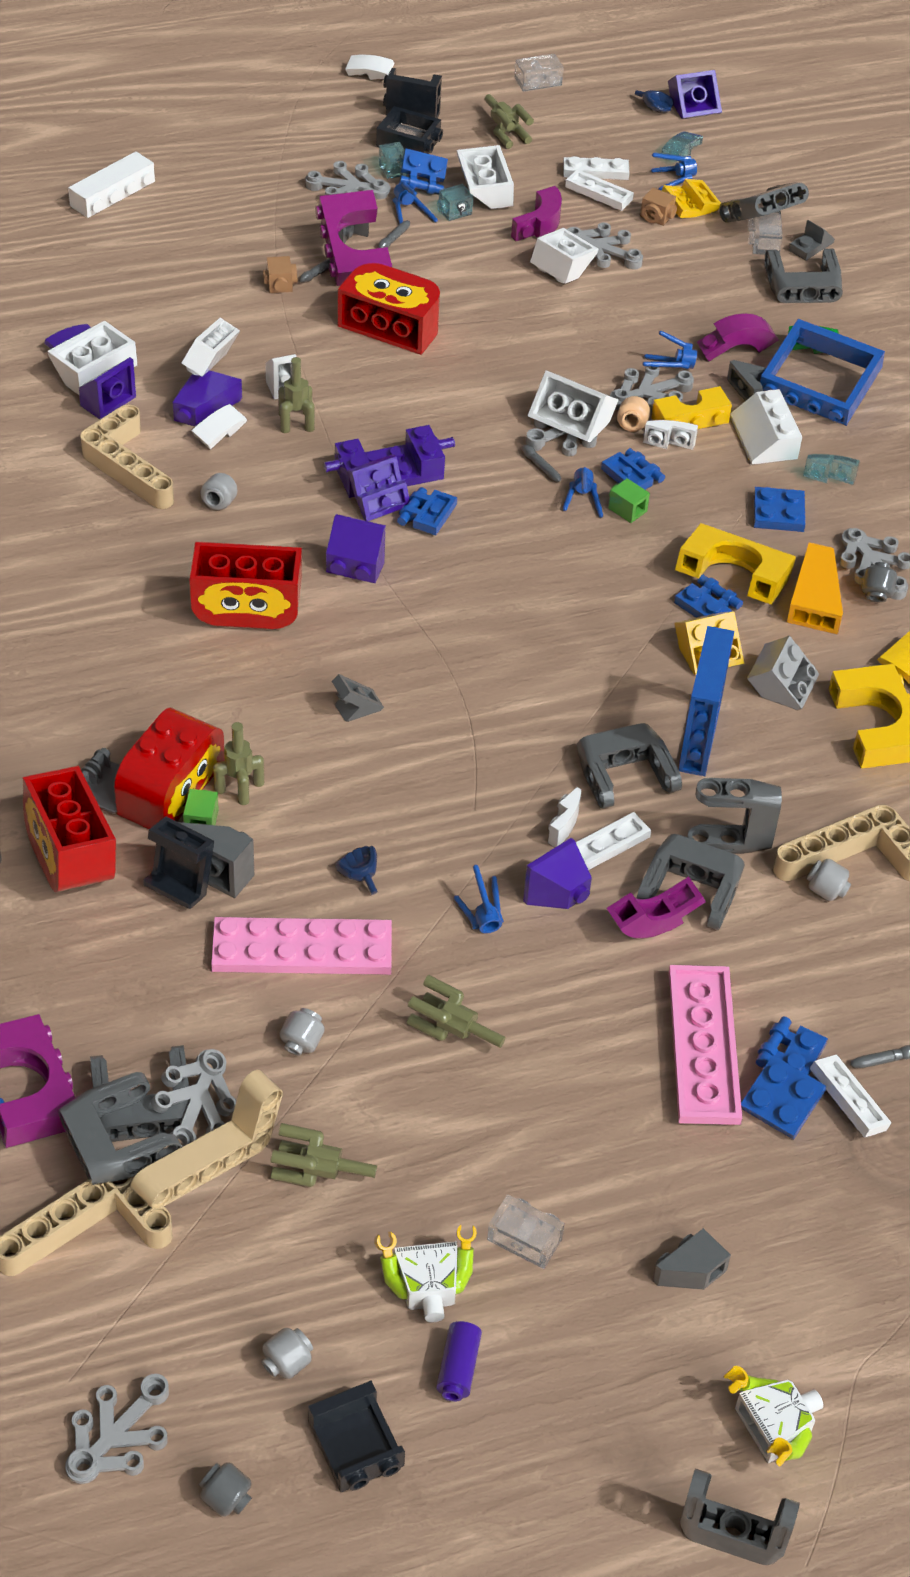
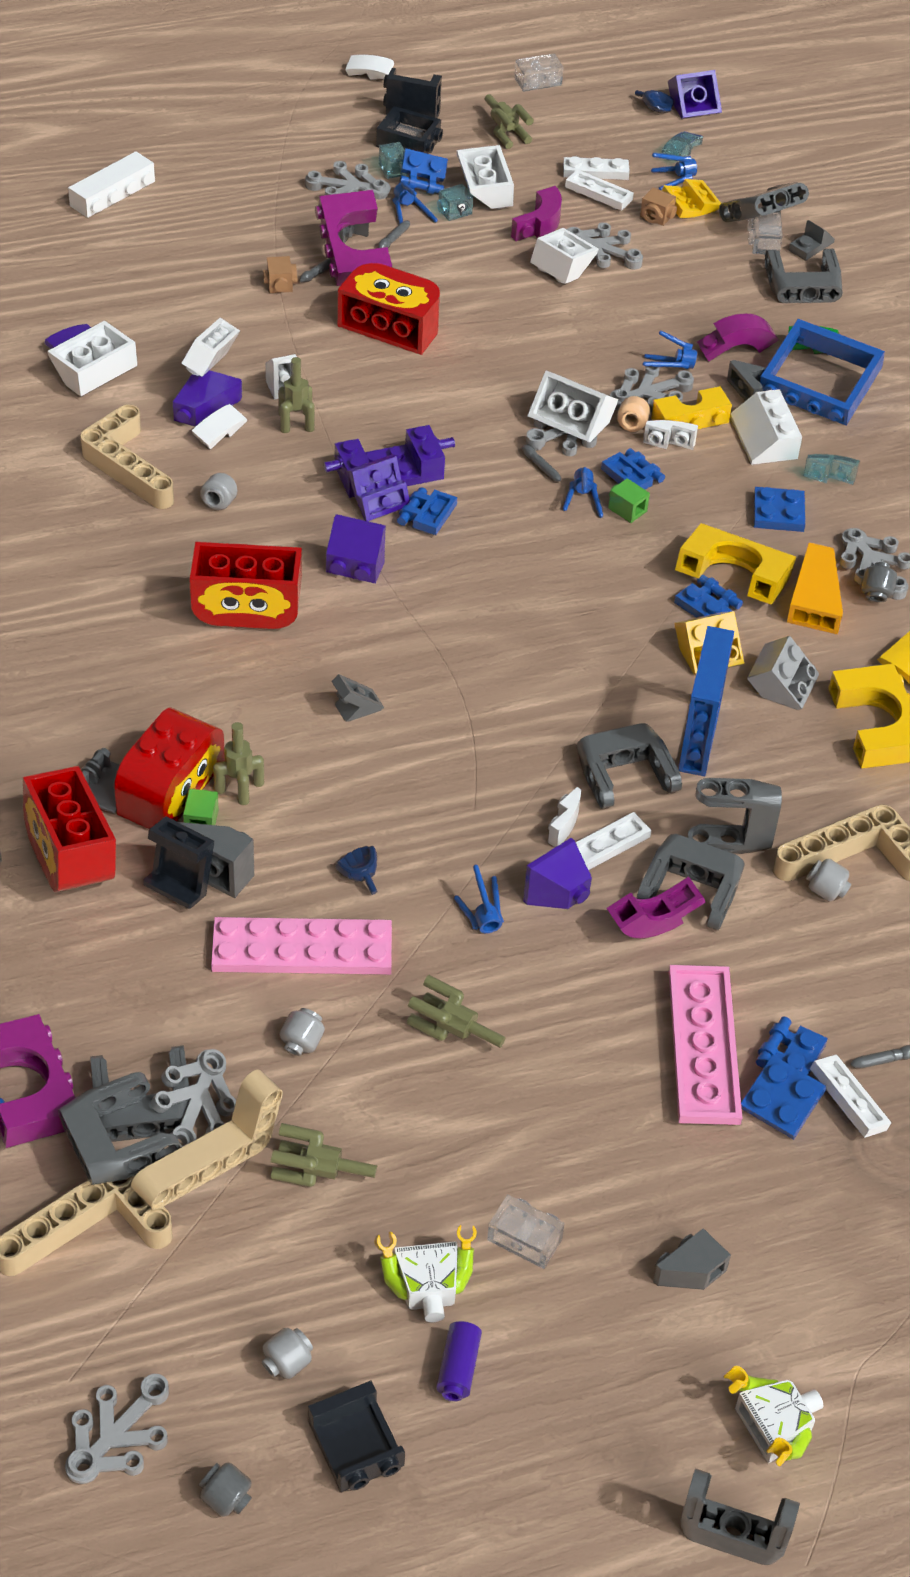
(109, 389): dark purple slope -> none

